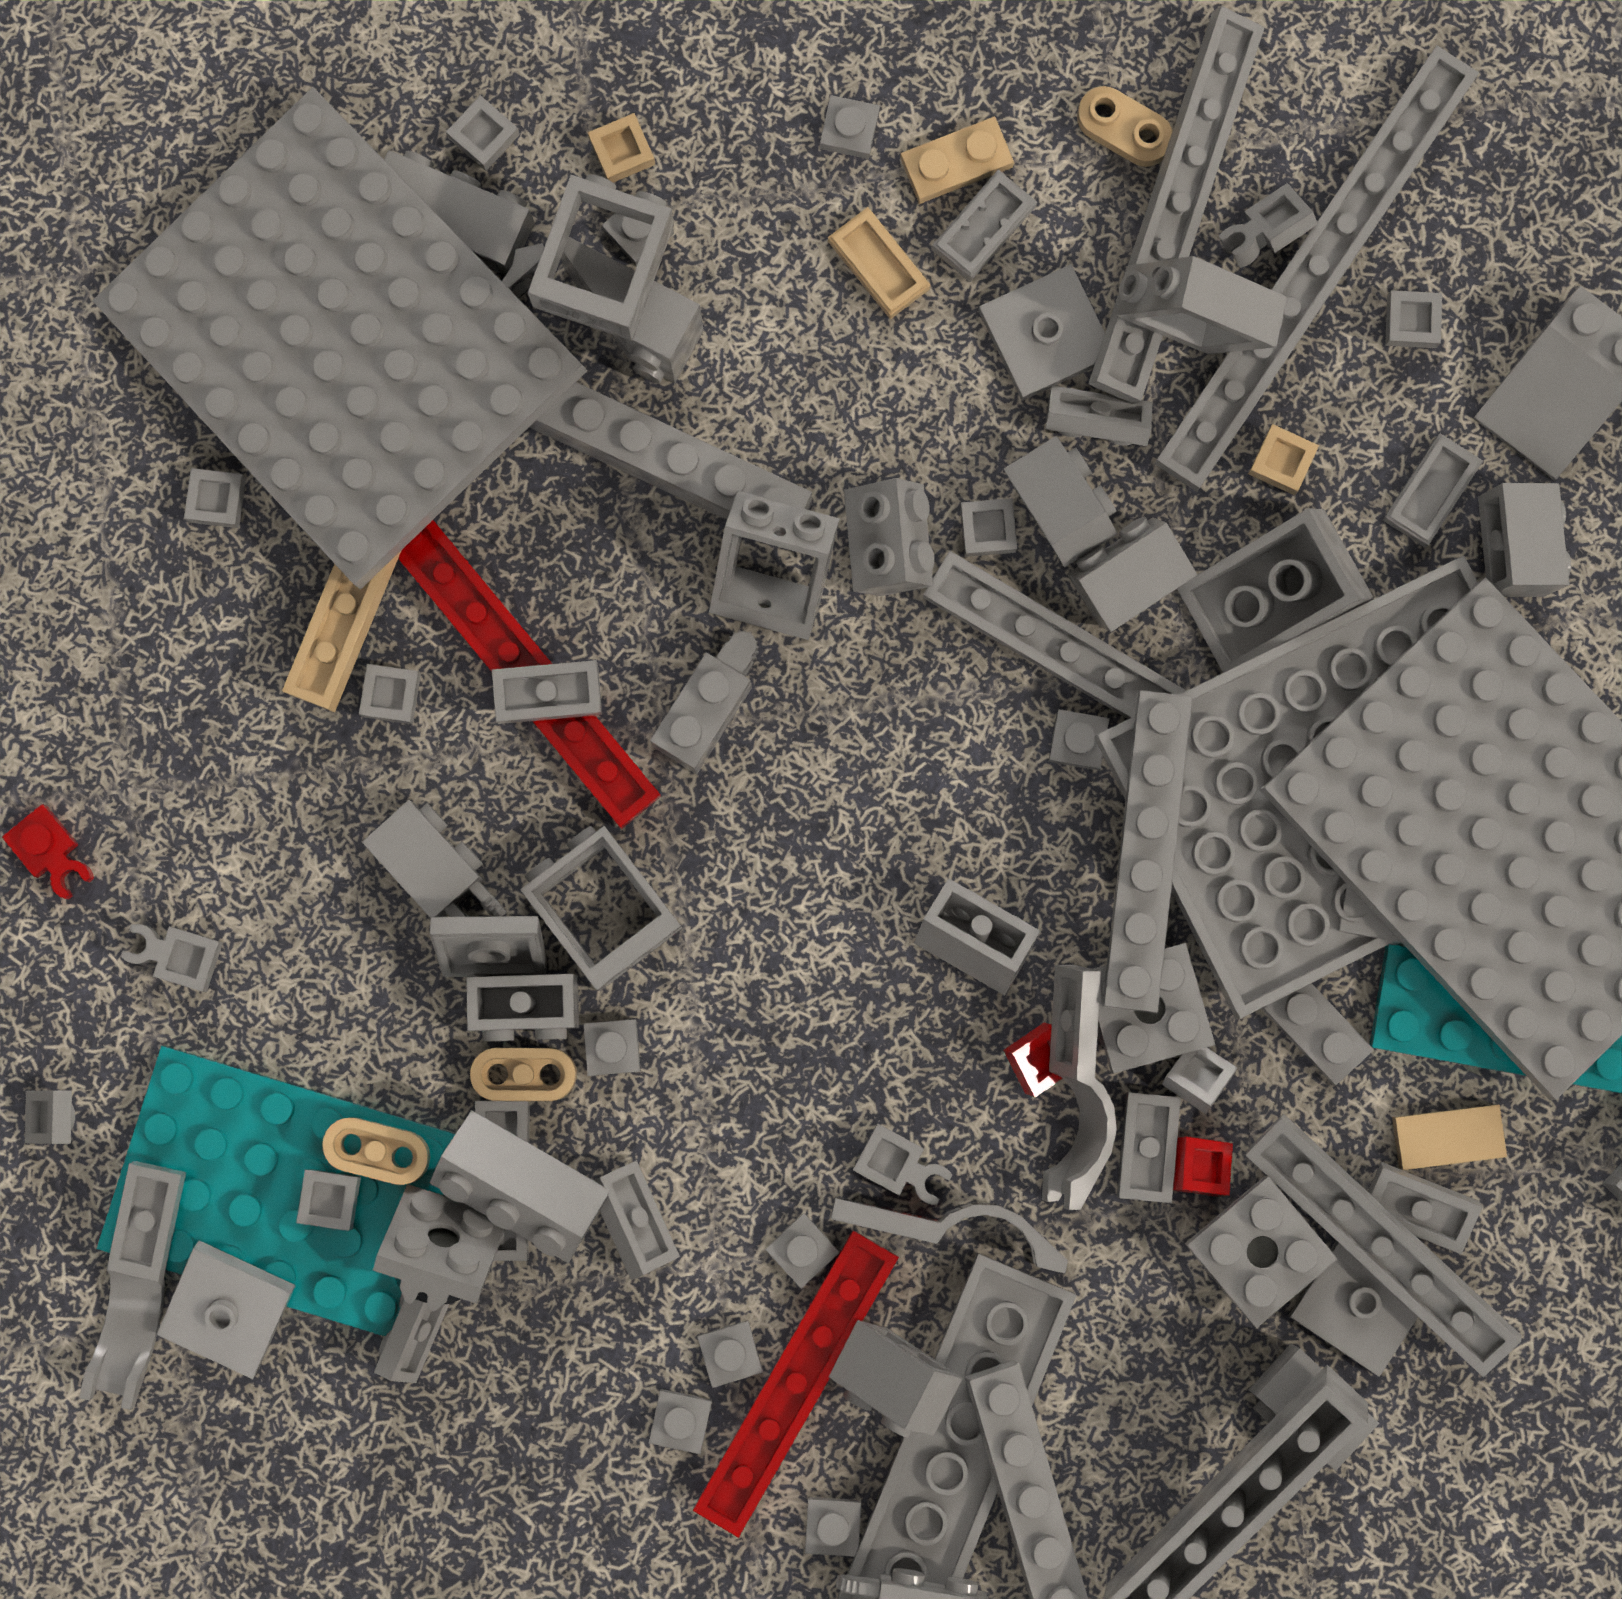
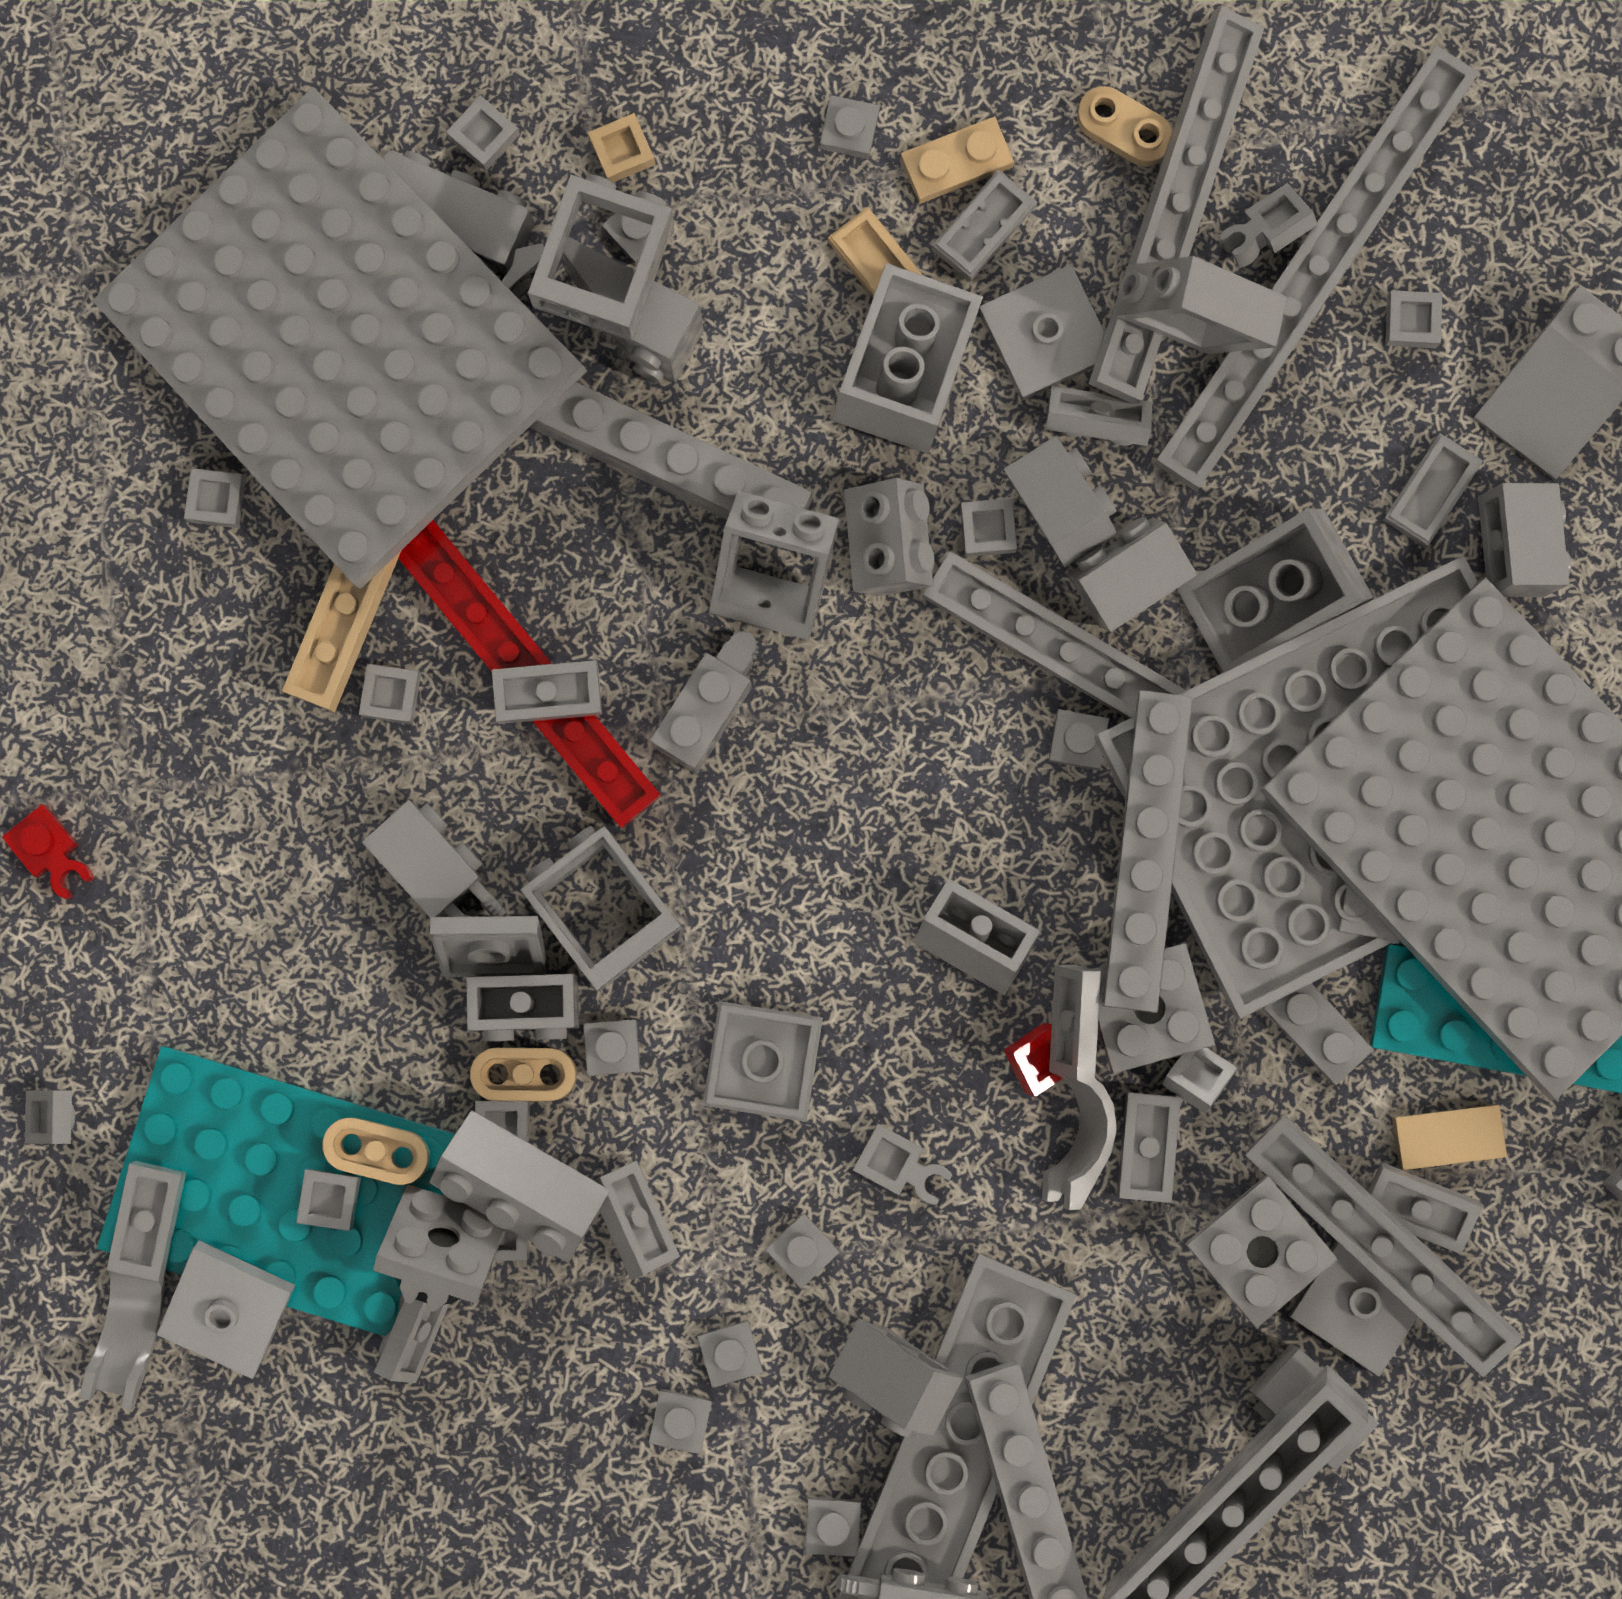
(180, 958): light grey plate -> none
(762, 1061): none -> light grey plate
(794, 1384): red plate -> none
(906, 358): none -> light grey slope
(932, 1230): light grey piece -> none
(1203, 1166): red plate -> none
(1283, 459): tan plate -> none

